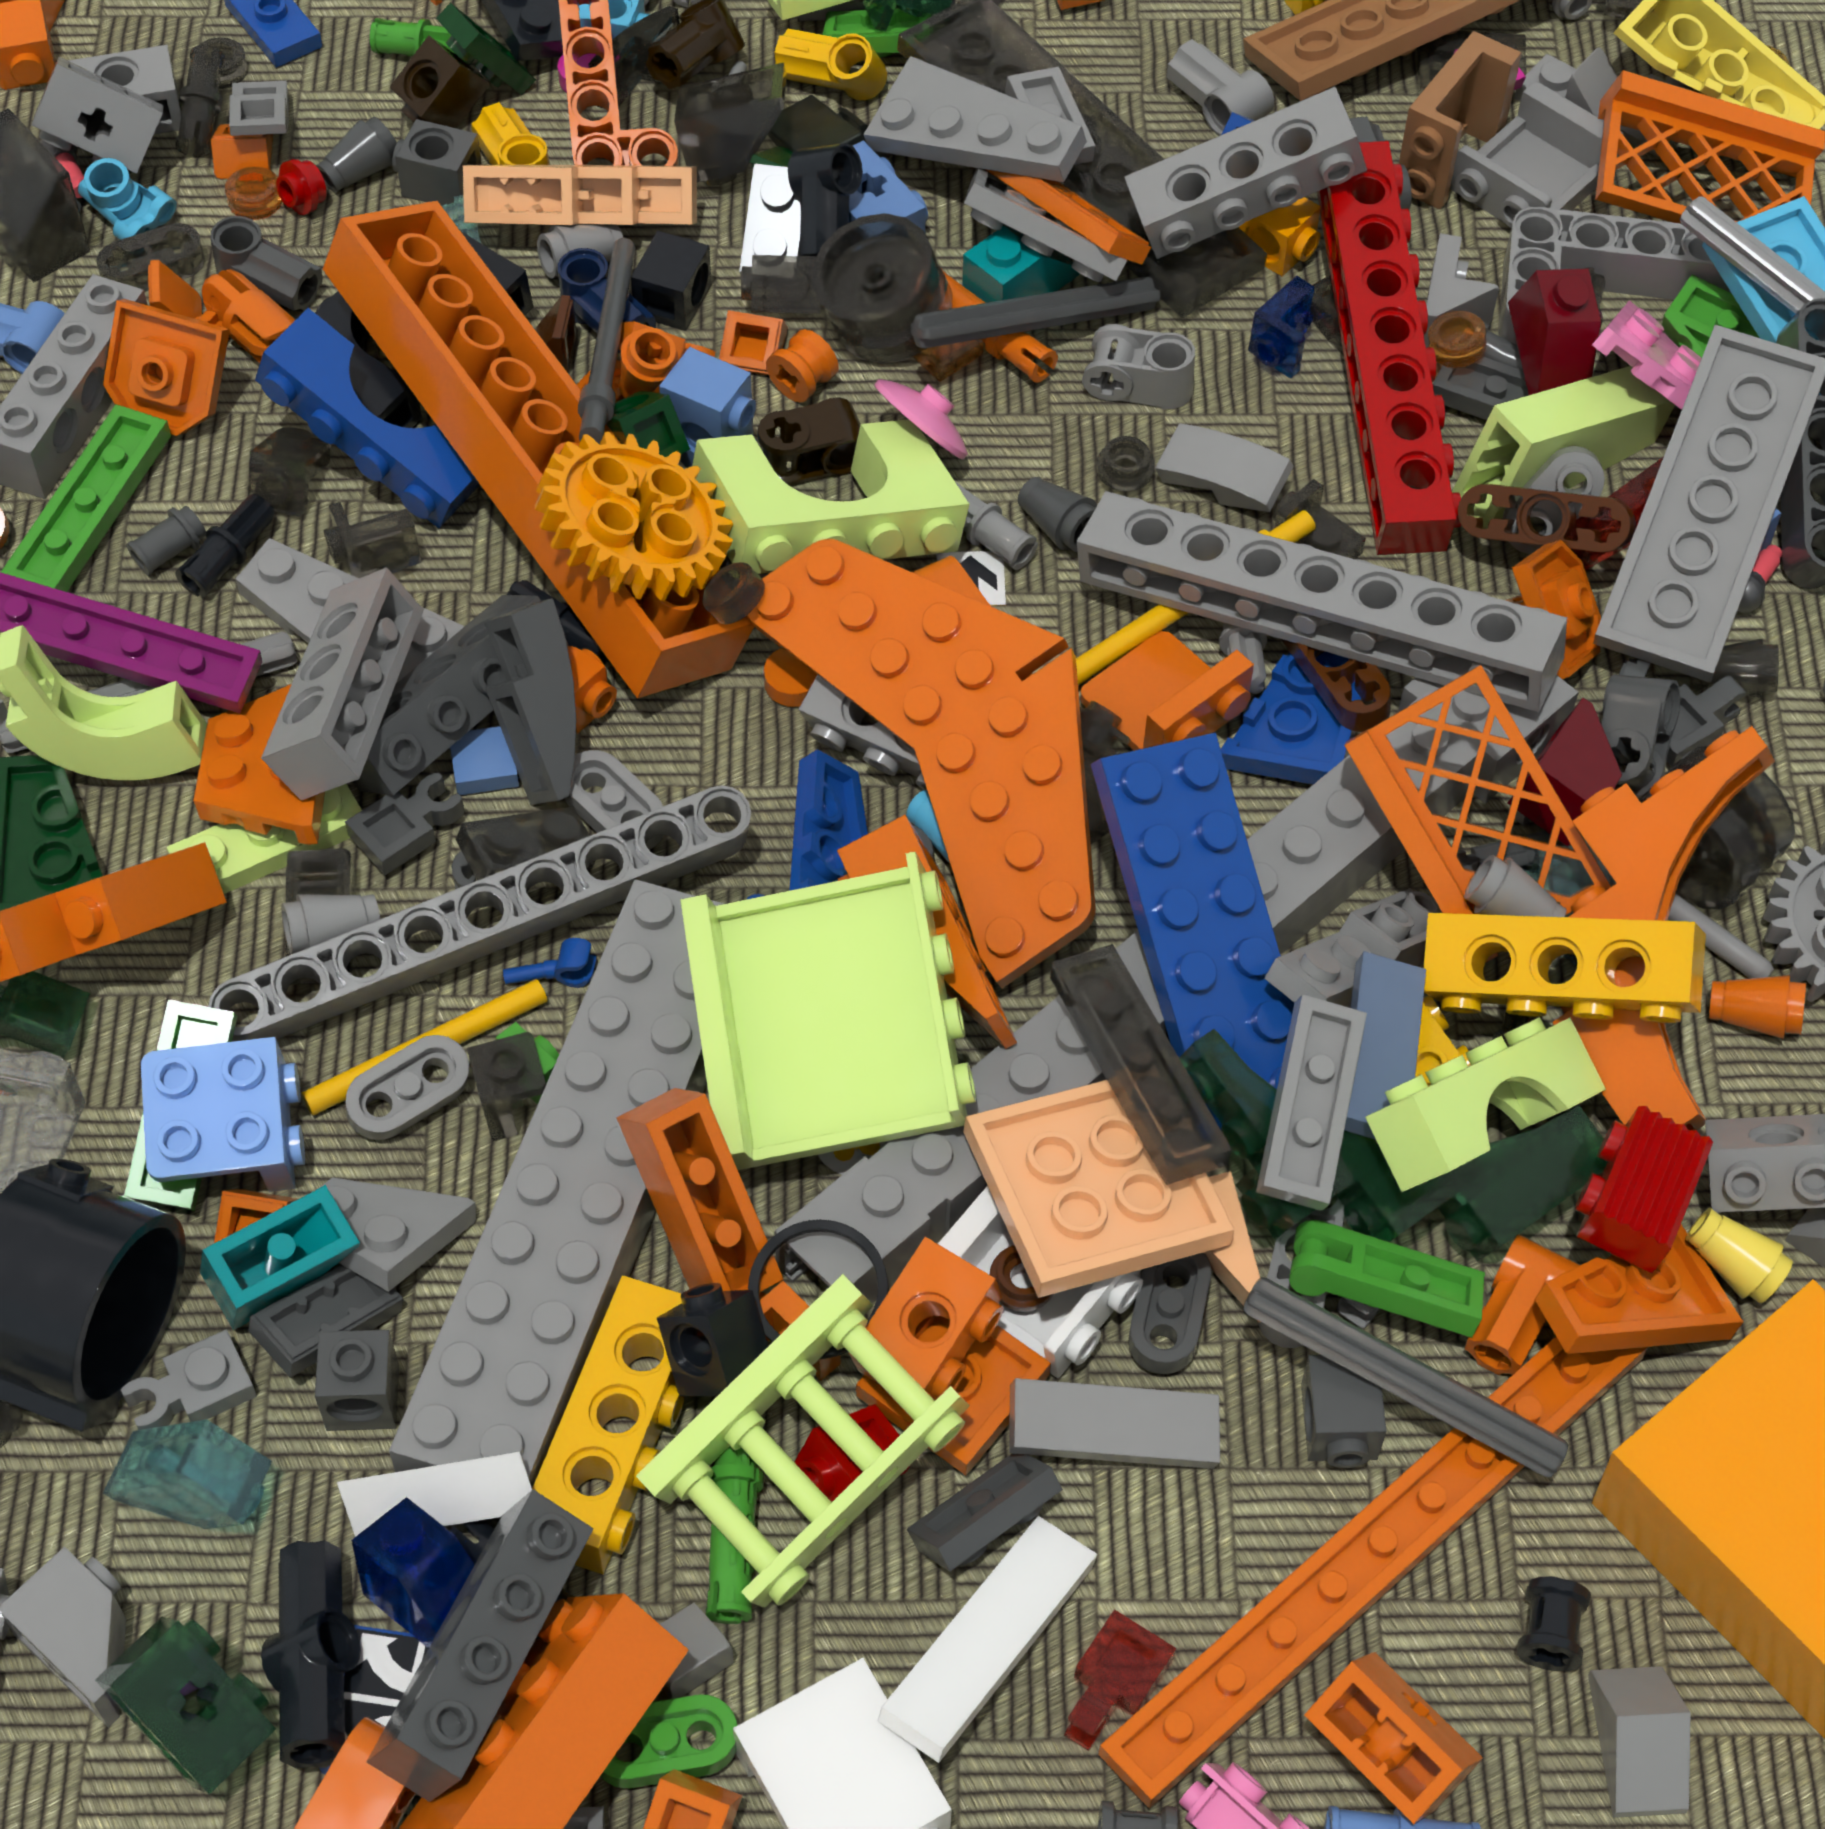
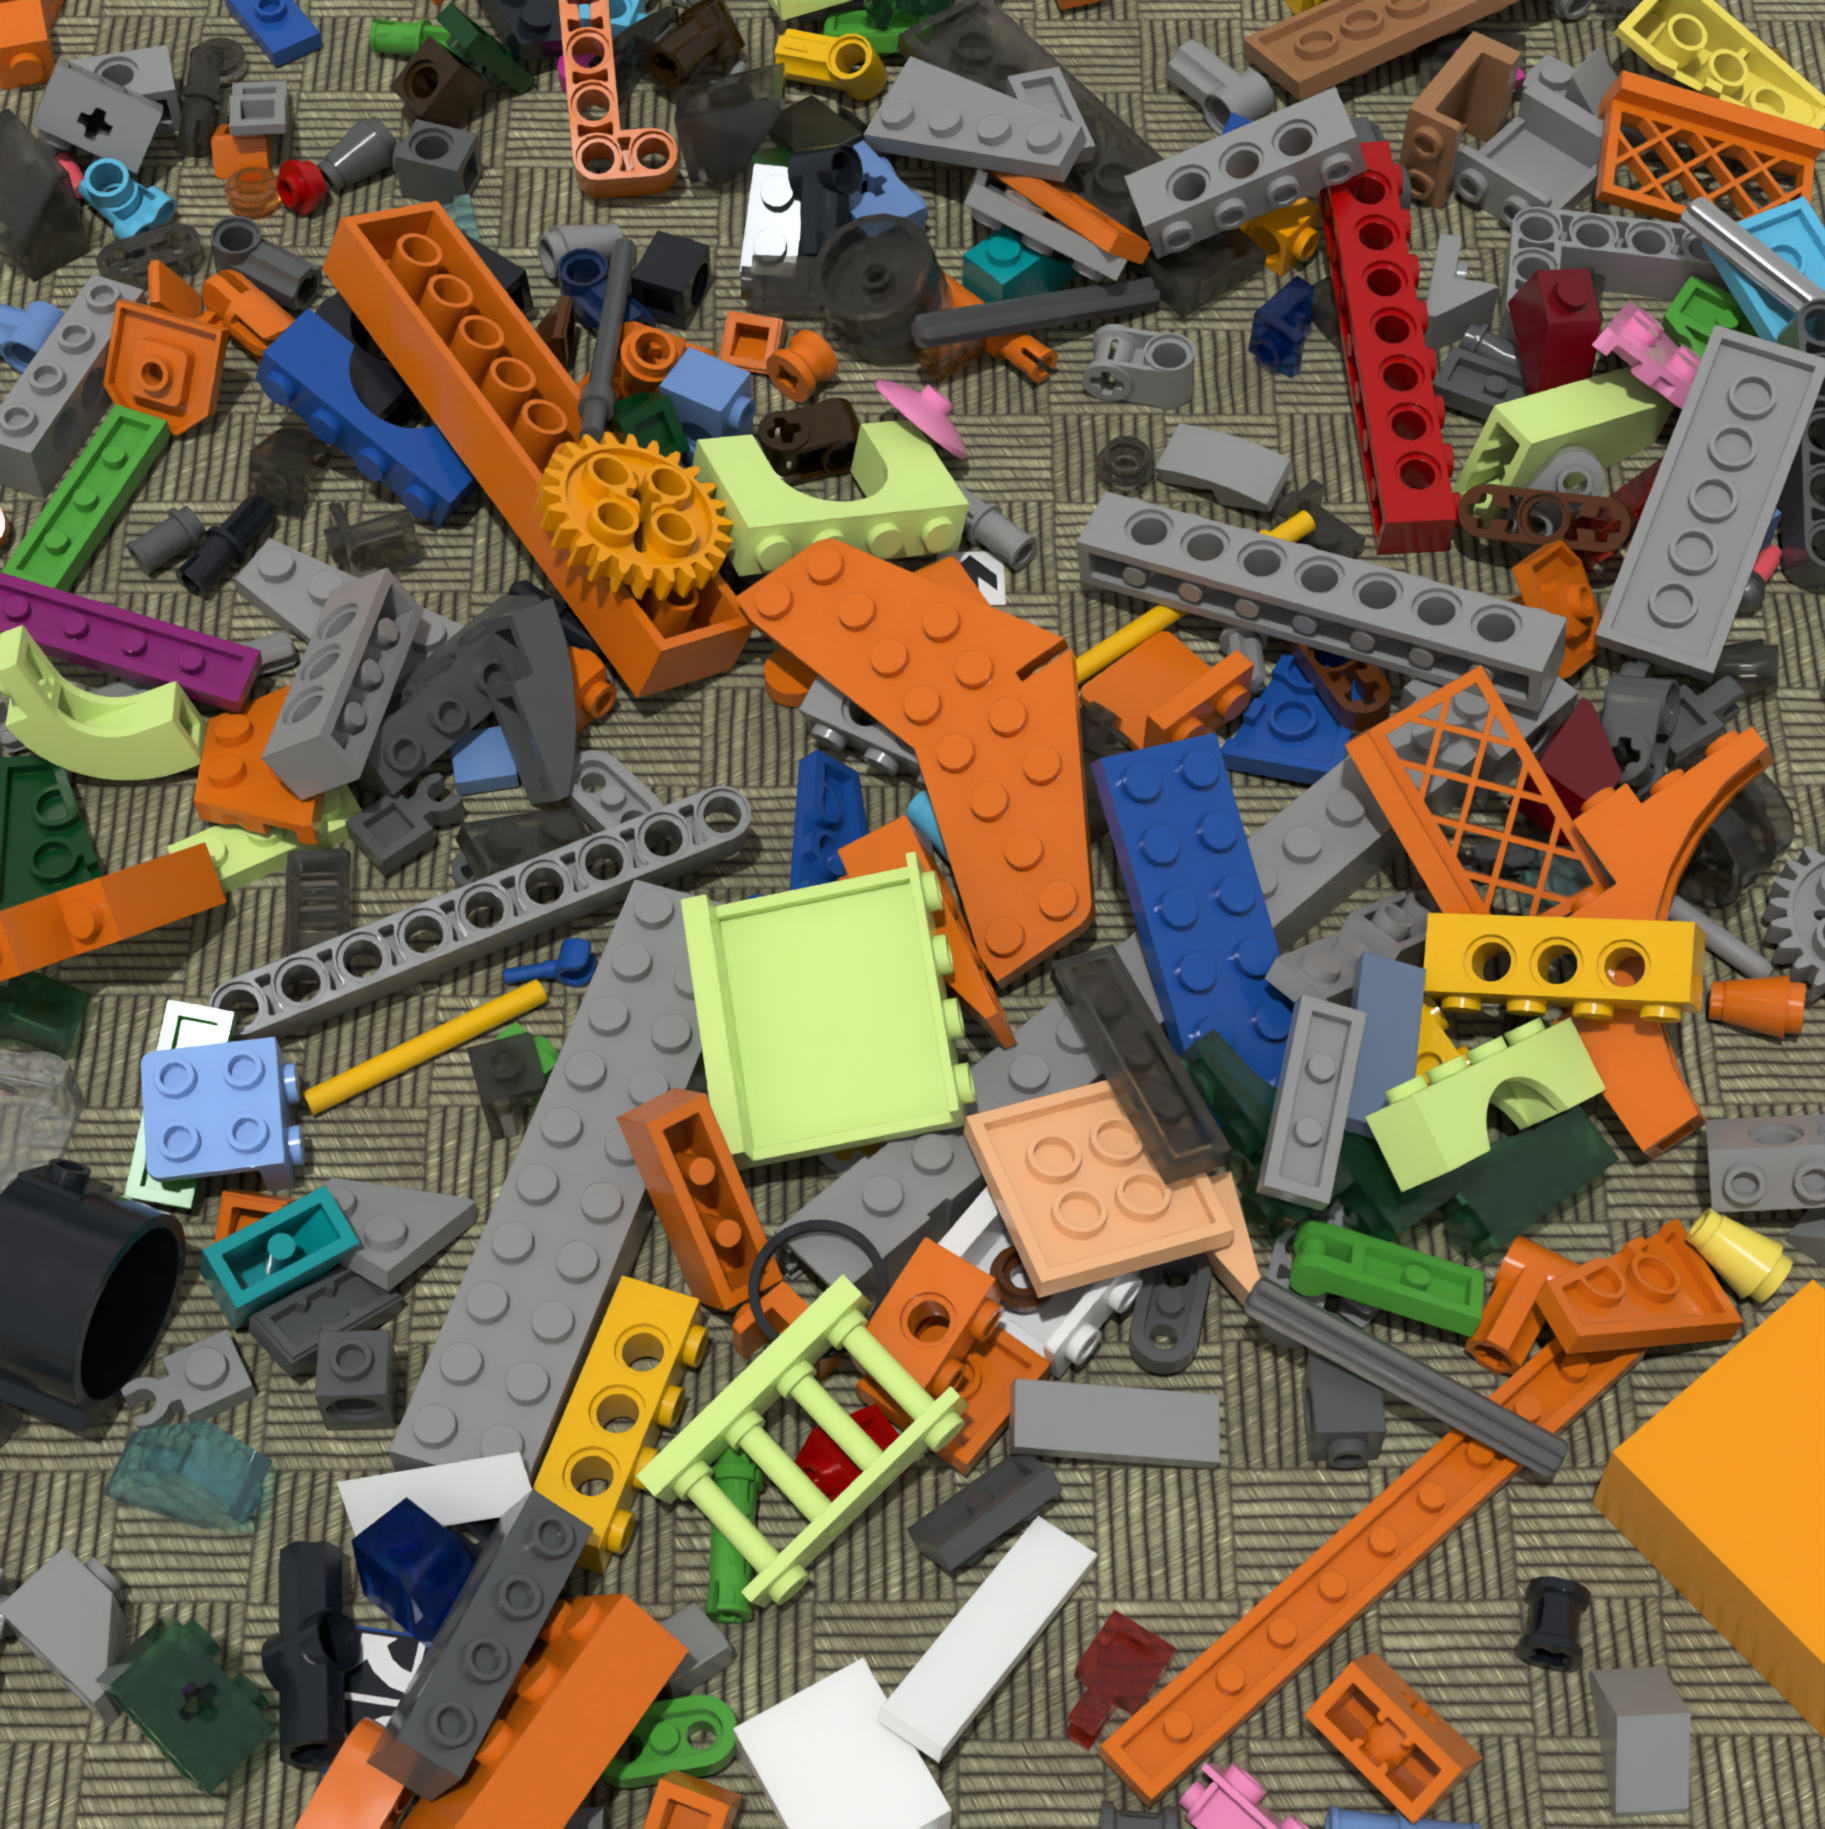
(324, 917): light grey cone -> none
(404, 1087): light grey plate -> none
(507, 139): yellow piece -> none
(580, 194): light nougat slope -> none
(711, 1338): black brick -> none
(733, 593): clear smoke tile -> none
(1056, 511): dark grey cone -> none
(1458, 338): clear orange tile -> none
(1507, 889): light grey cone -> none
(1643, 1188): red brick -> none

